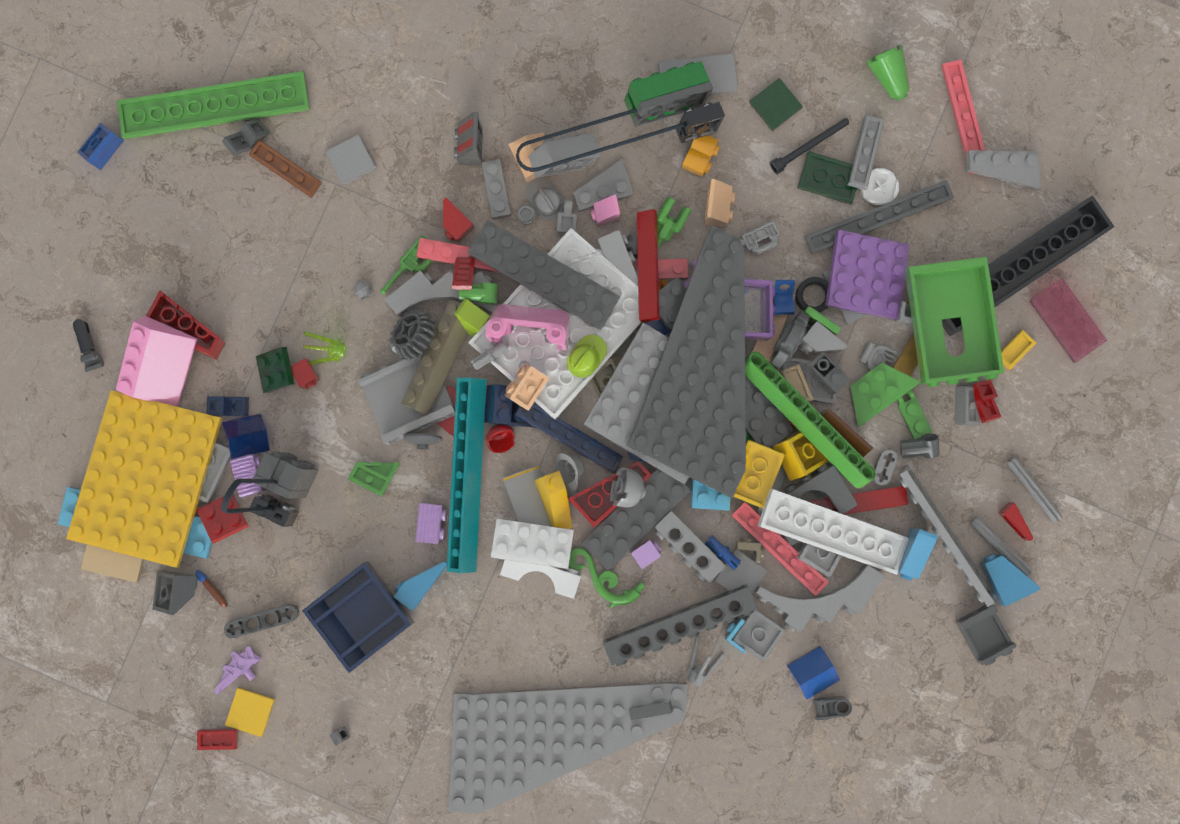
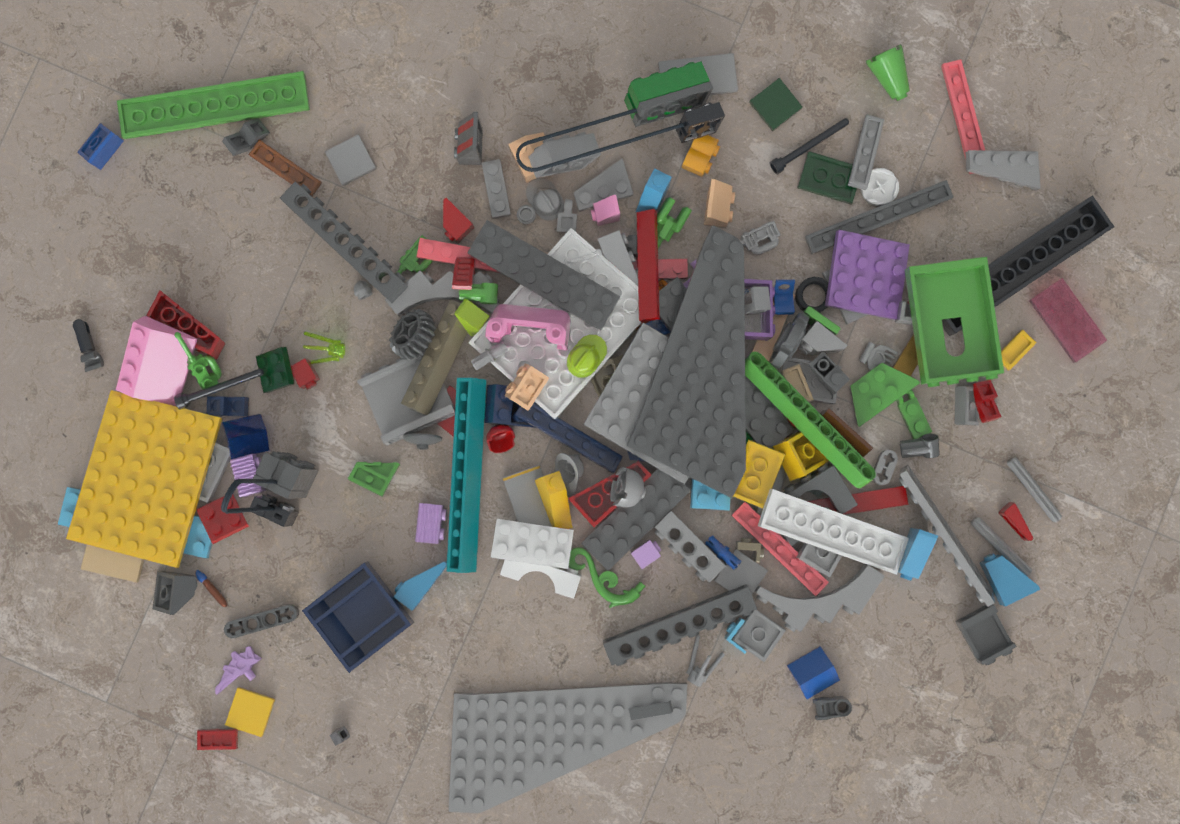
(183, 400): none -> black piece
(198, 364): none -> bright green piece
(293, 199): none -> dark grey brick
(654, 191): none -> dark azure slope
(760, 301): none -> light grey panel

